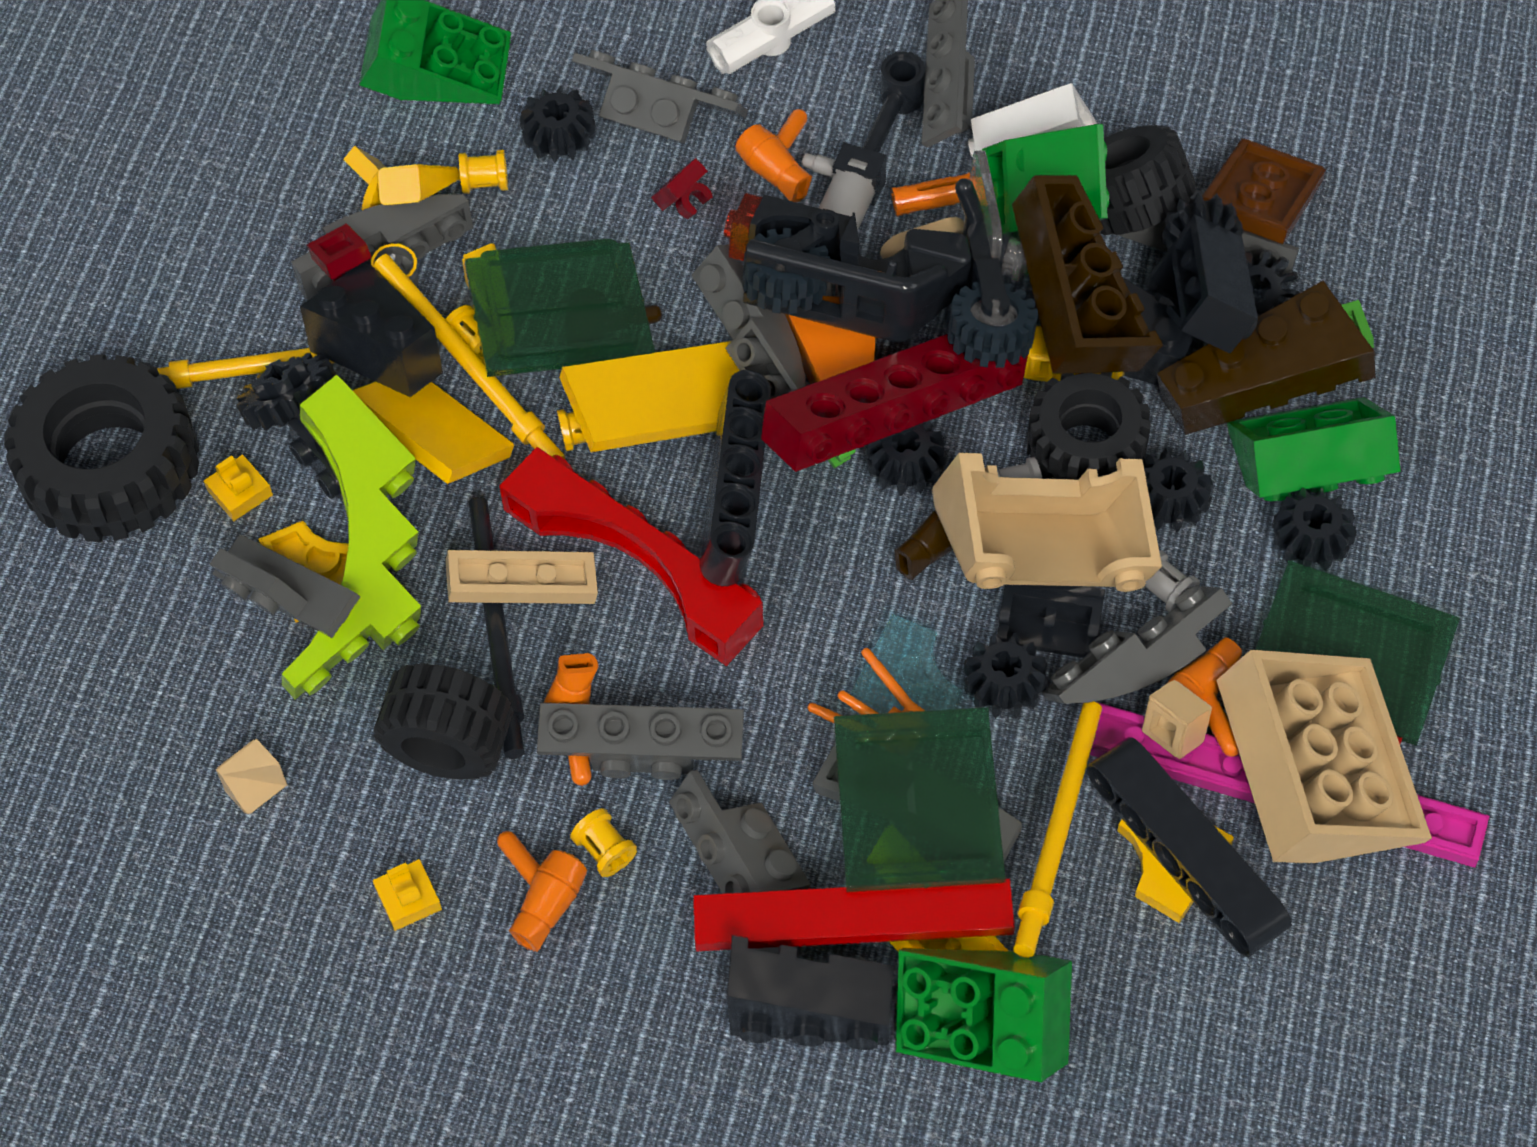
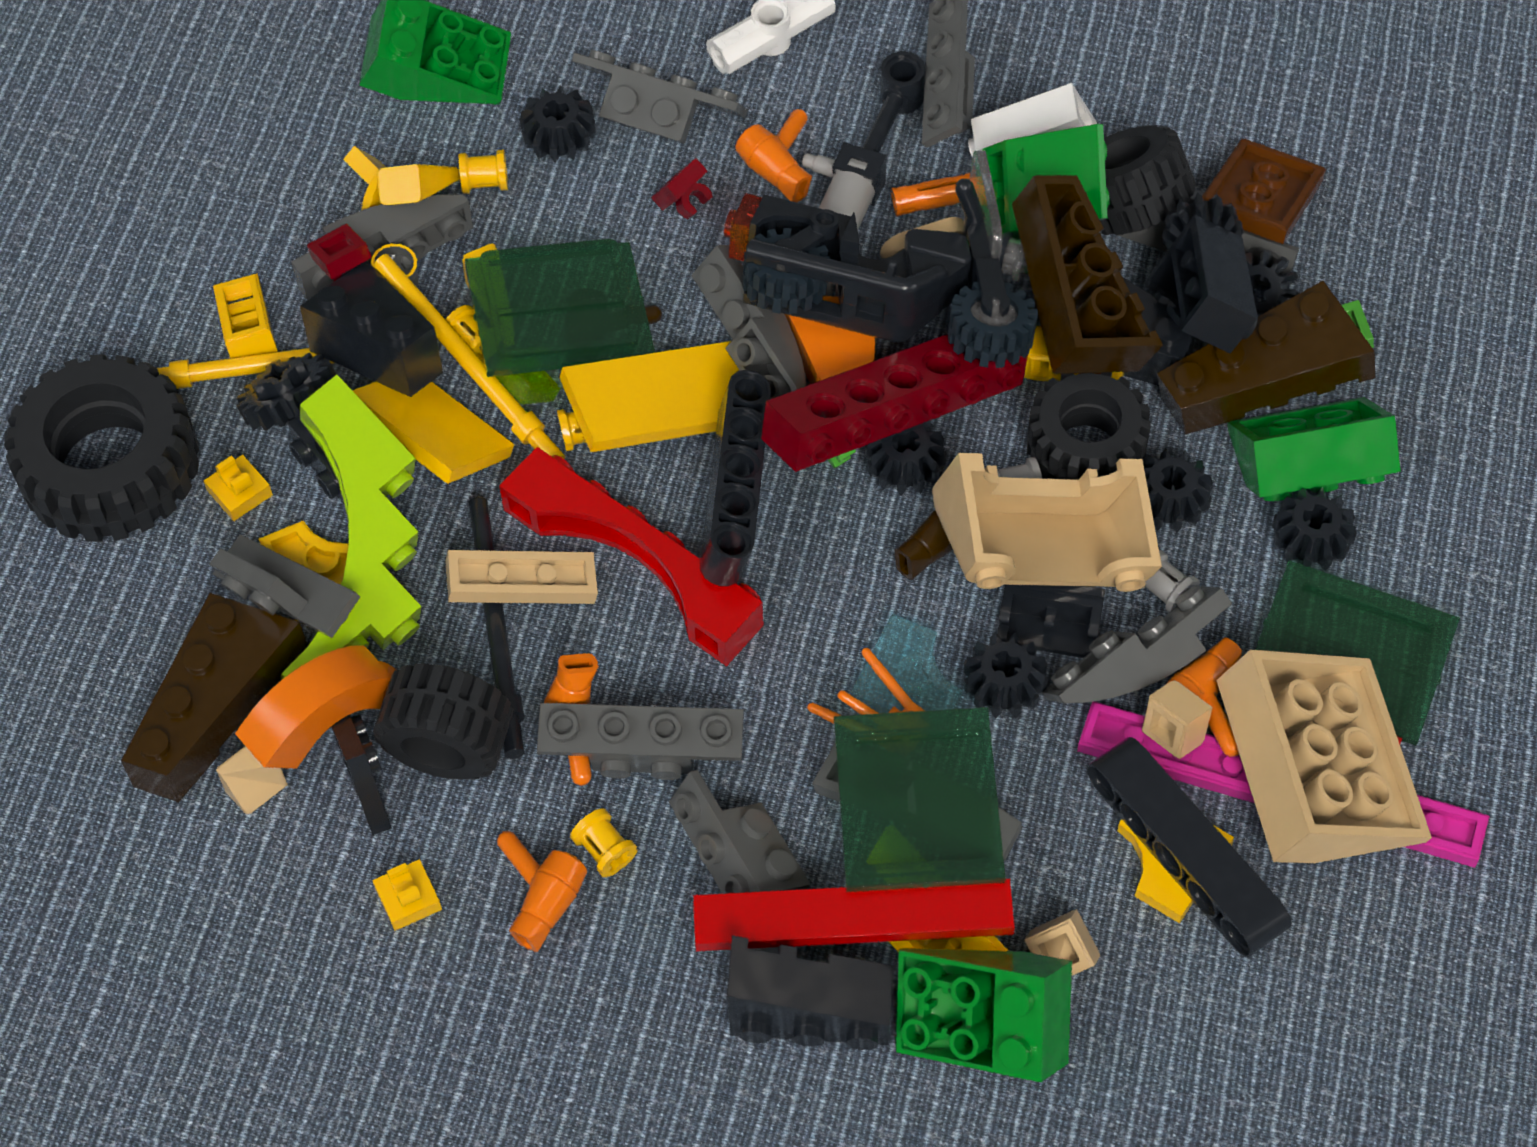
(209, 690): none -> dark brown wedge
(245, 322): none -> yellow slope
(310, 702): none -> orange arch
(361, 764): none -> black wing
(531, 387): none -> clear neon green tile
(1037, 902): yellow bar -> none
(1065, 939): none -> tan slope

